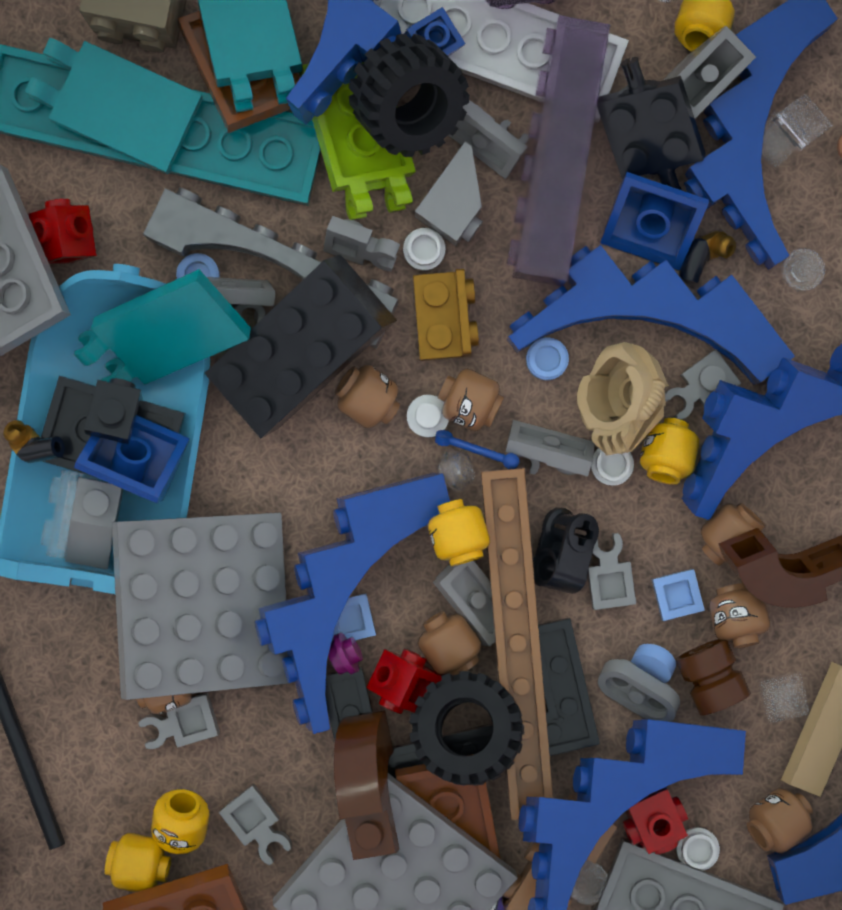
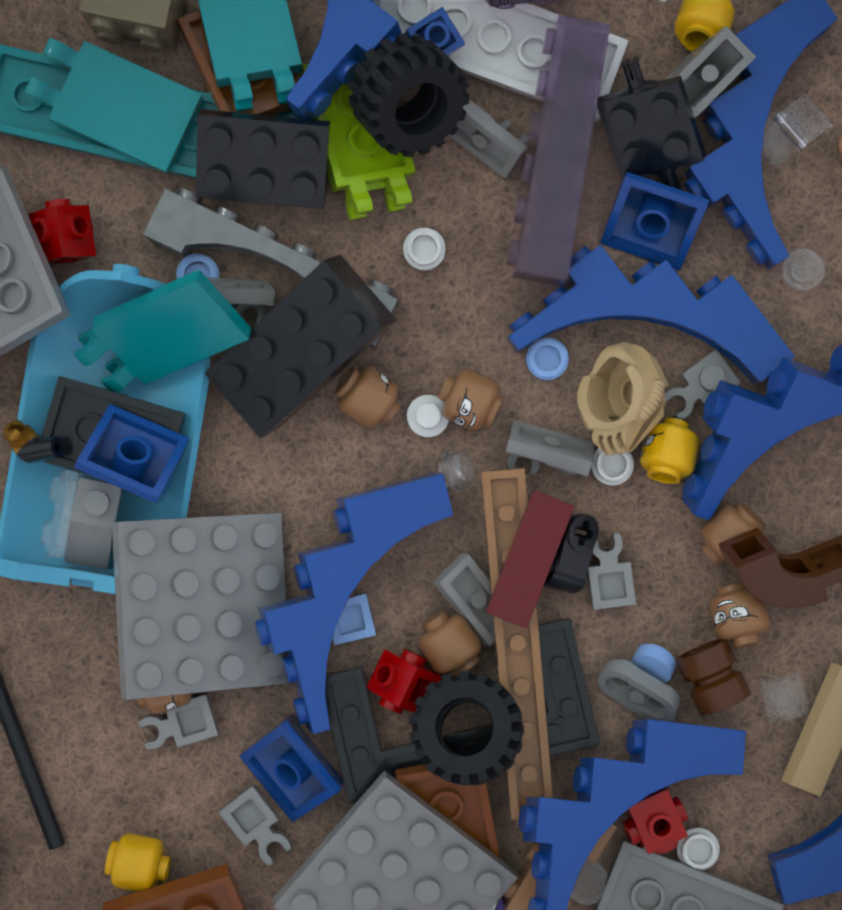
(113, 410): black bracket -> none
(180, 821): yellow head -> none
(262, 158): none -> black plate
(292, 769): none -> blue slope
(345, 654): magenta plate -> none
(357, 245): light grey plate -> none
(362, 784): reddish brown arch -> none
(443, 315): pearl gold bracket -> none
(445, 438): blue hinge -> none
(454, 200): light grey slope -> none
(458, 533): yellow head -> none
(529, 559): none -> dark red tile
(678, 594): light blue tile -> none
(705, 249): arm -> none
(780, 820): medium nougat head -> none

